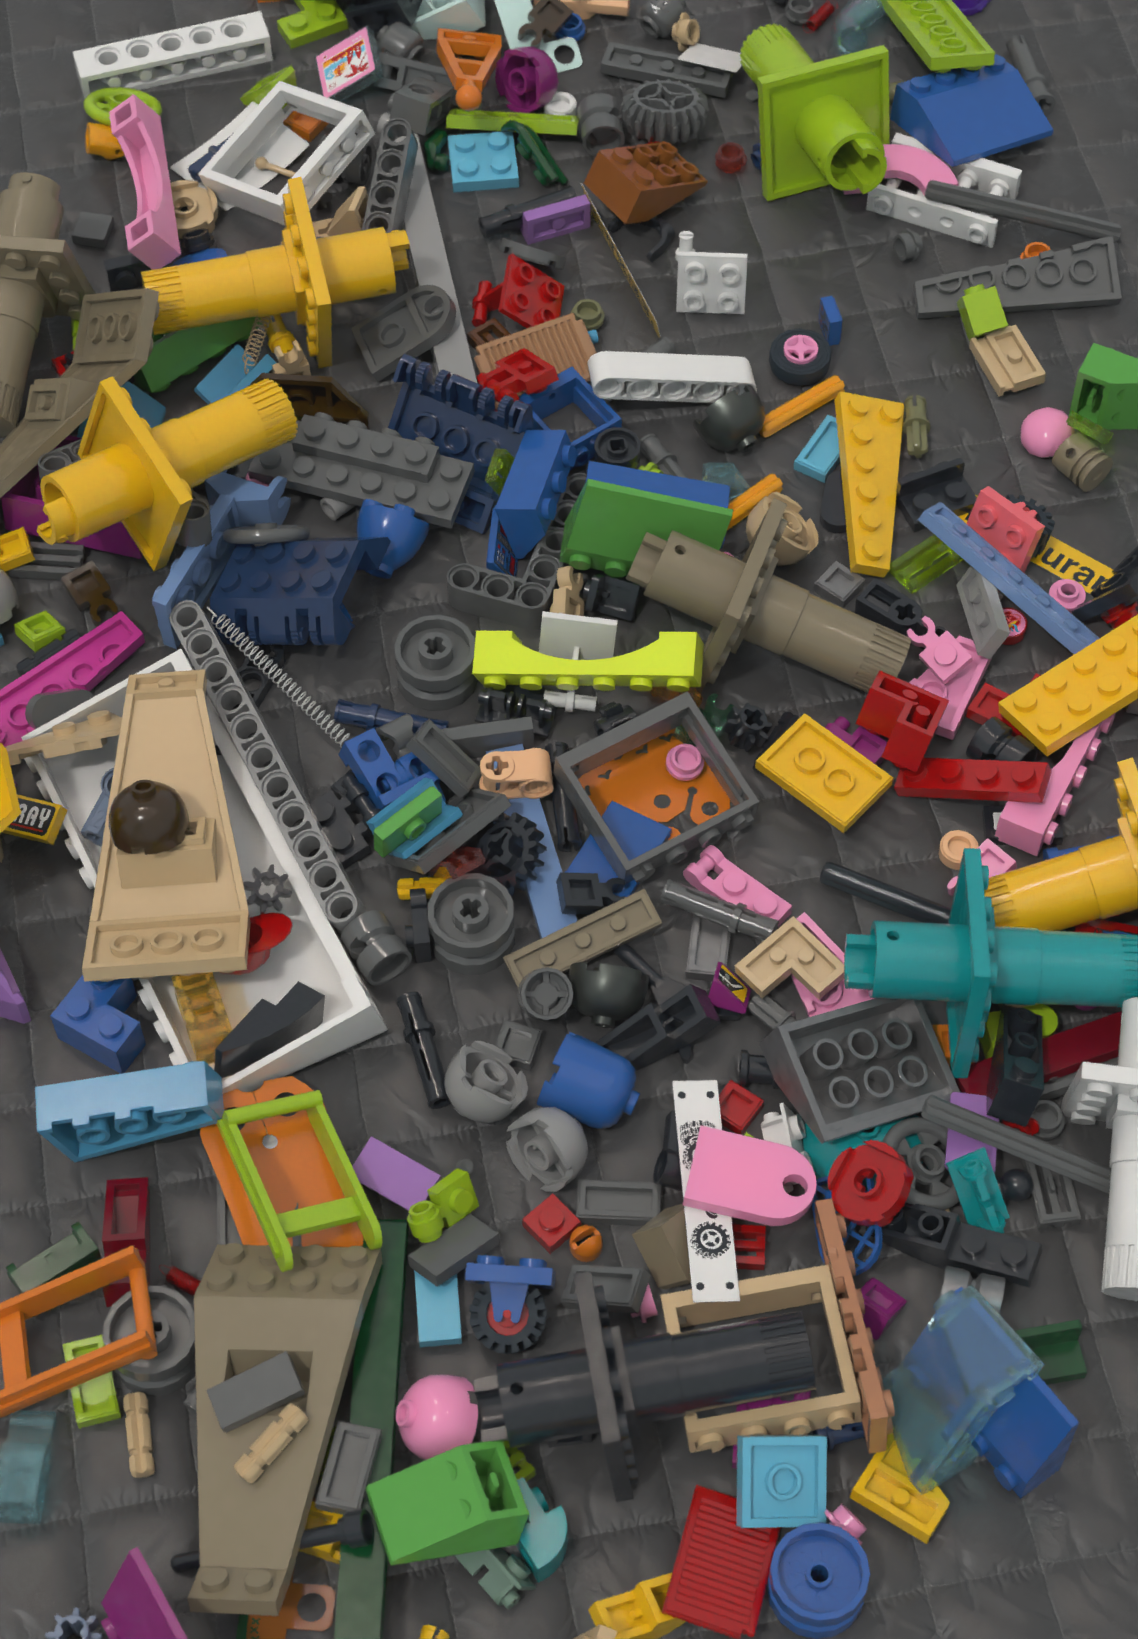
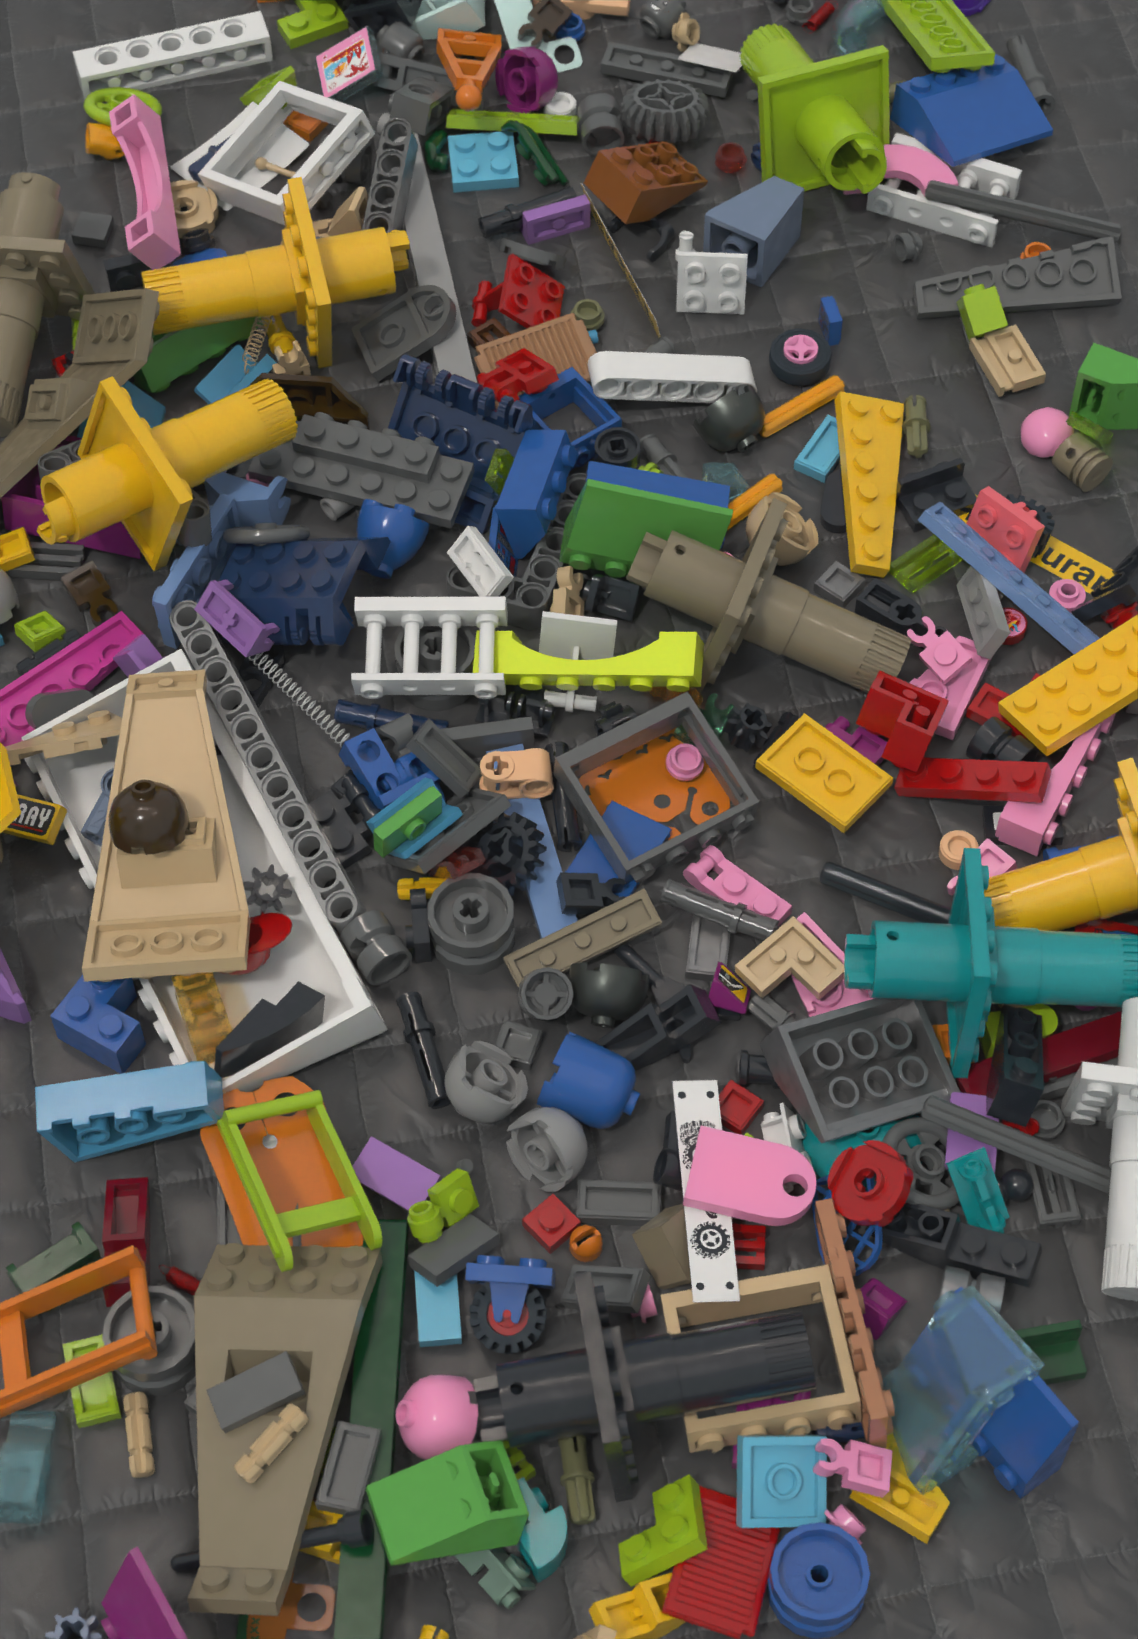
(137, 656): none -> medium lavender panel
(234, 619): none -> medium lavender hinge
(413, 614): none -> white fence
(479, 563): none -> white plate
(577, 1480): none -> olive axle
(673, 1539): none -> lime plate
(757, 223): none -> sand blue slope
(860, 1464): none -> bright pink plate

